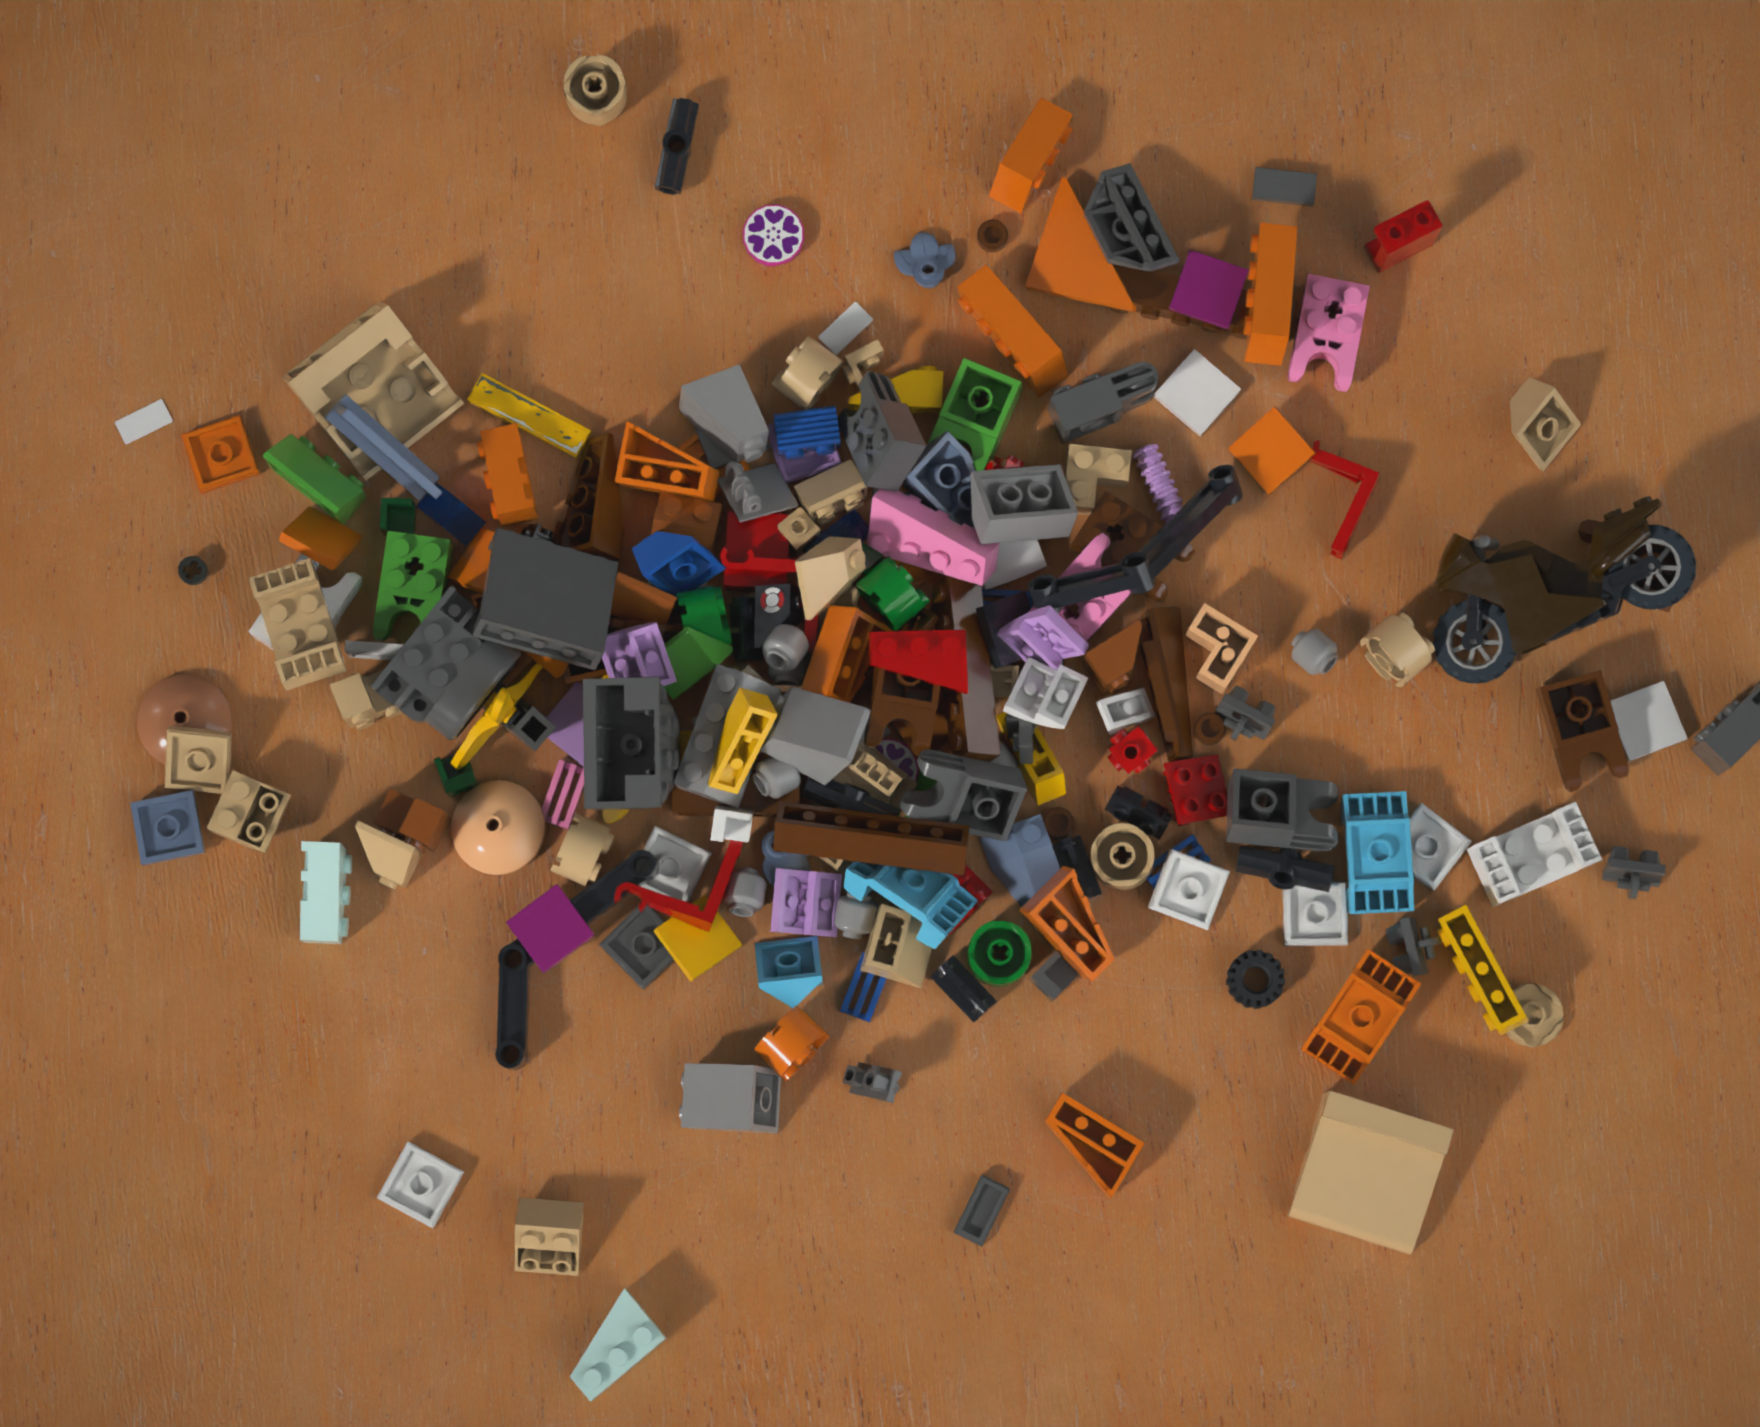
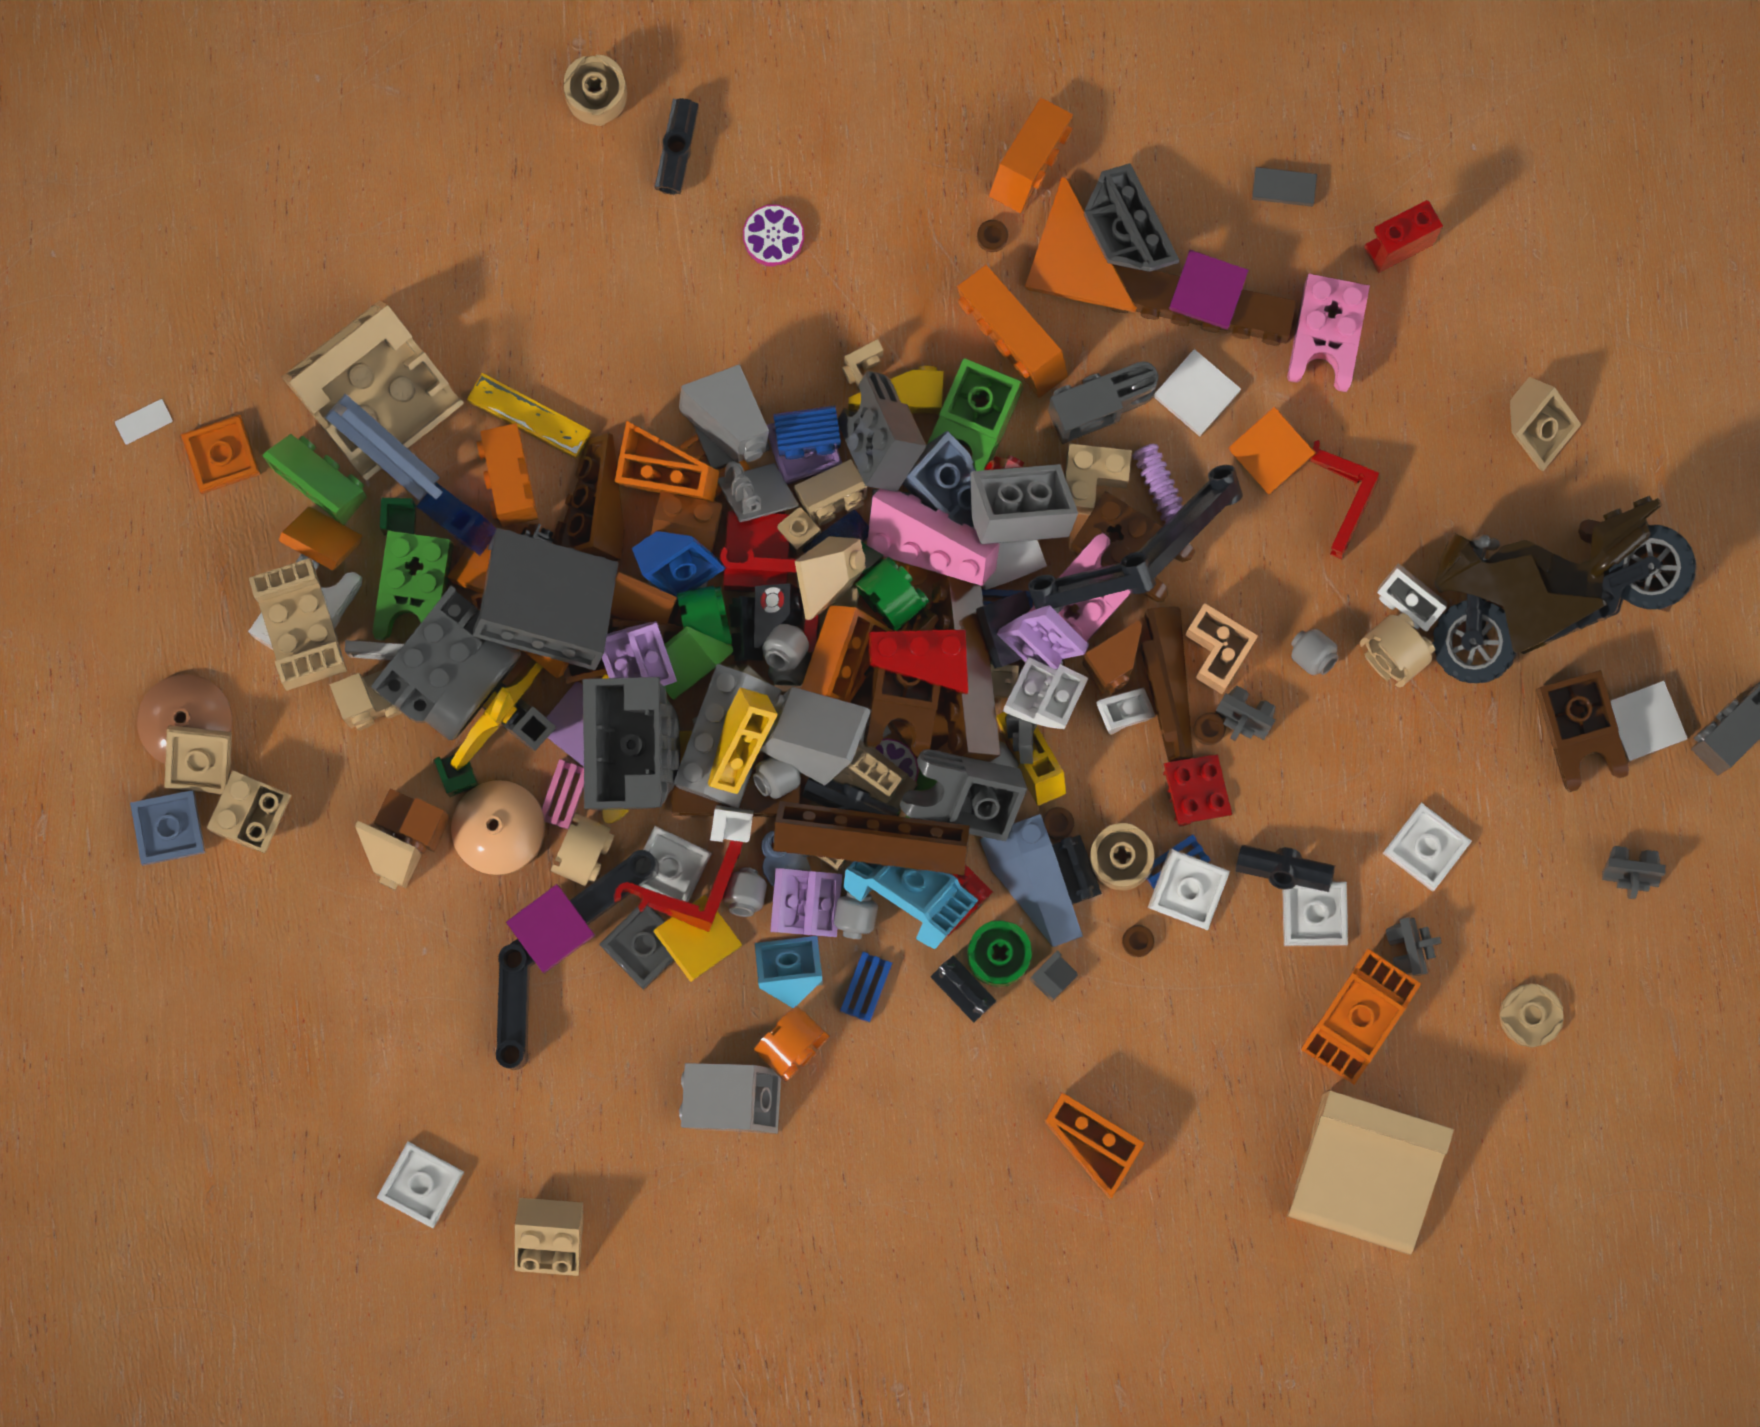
(187, 562): pearl dark grey bush -> none
(324, 892): light aqua wedge -> none
(470, 528): none -> clear blue brick
(617, 1347): light aqua wedge -> none
(808, 373): tan brick -> none
(845, 328): white sticker -> none
(872, 1081): dark grey hips -> none
(894, 949): tan slope -> none
(923, 256): sand blue plate -> none
(981, 1210): dark grey tile -> none
(1067, 923): orange wedge -> none
(1125, 807): black hinge -> none
(1138, 941): none -> reddish brown tile
(1139, 759): red brick -> none
(1242, 993): black tyre -> none
(1270, 294): orange wedge -> none
(1275, 810): dark grey brick -> none
(1378, 852): medium azure plate -> none
(1411, 597): none -> white brick
(1482, 969): yellow brick -> none
(1534, 854): white plate -> none

